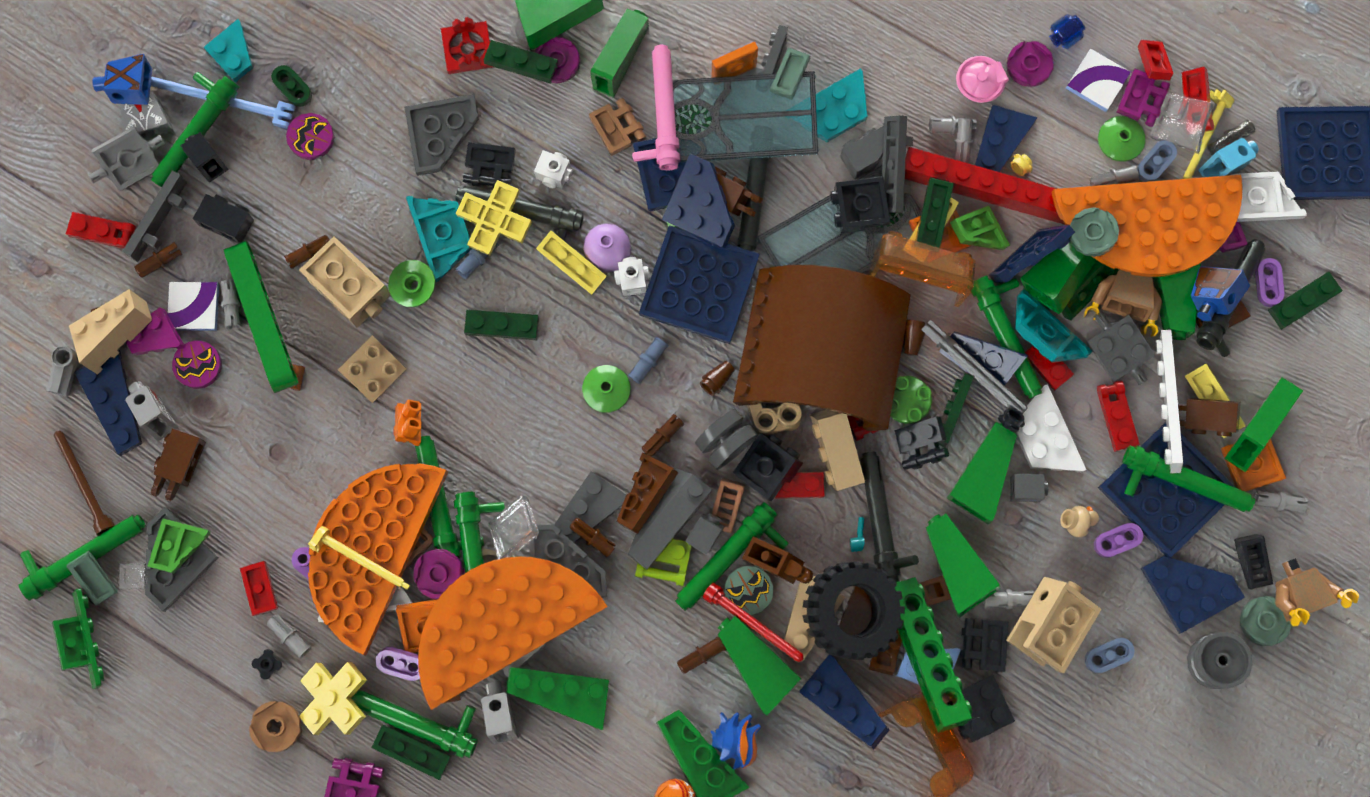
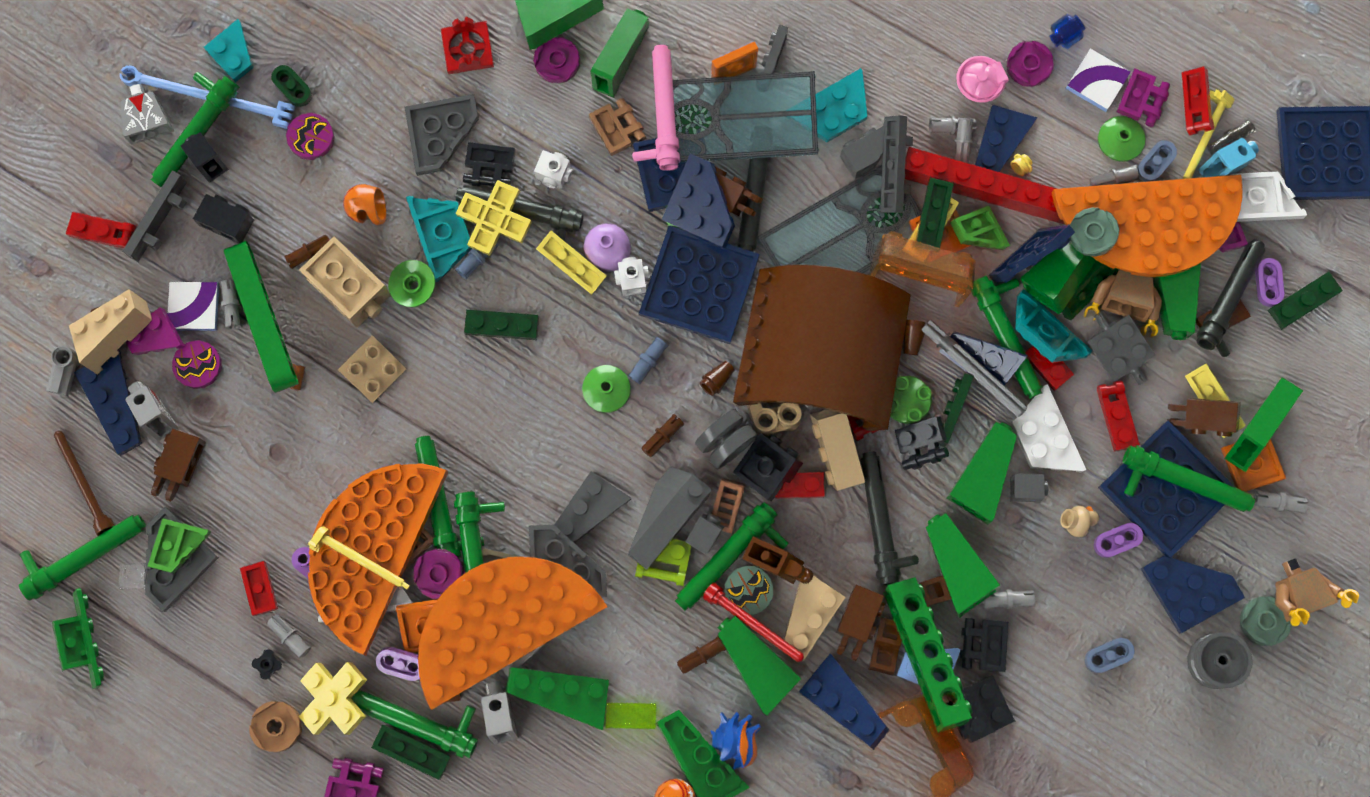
(92, 578): sand green tile -> none
(126, 80): blue torso -> none
(126, 158): light grey plate -> none
(157, 260): reddish brown axle -> none
(369, 200): none -> orange helmet
(408, 422): orange hips -> none
(513, 527): clear plate -> none
(521, 61): dark green plate -> none
(592, 537): reddish brown axle -> none
(631, 715): none -> clear neon green tile
(648, 489): reddish brown wing -> none
(790, 73): sand green tile -> none
(857, 544): teal hand -> none
(860, 204): black plate -> none
(885, 610): black tyre -> none
(1012, 419): black plate -> none
(1054, 623): tan torso -> none
(1155, 60): red plate -> none
(1169, 411): white plate -> none
(1182, 122): clear plate -> none
(1218, 291): torso -> none
(1262, 559): black slope -> none

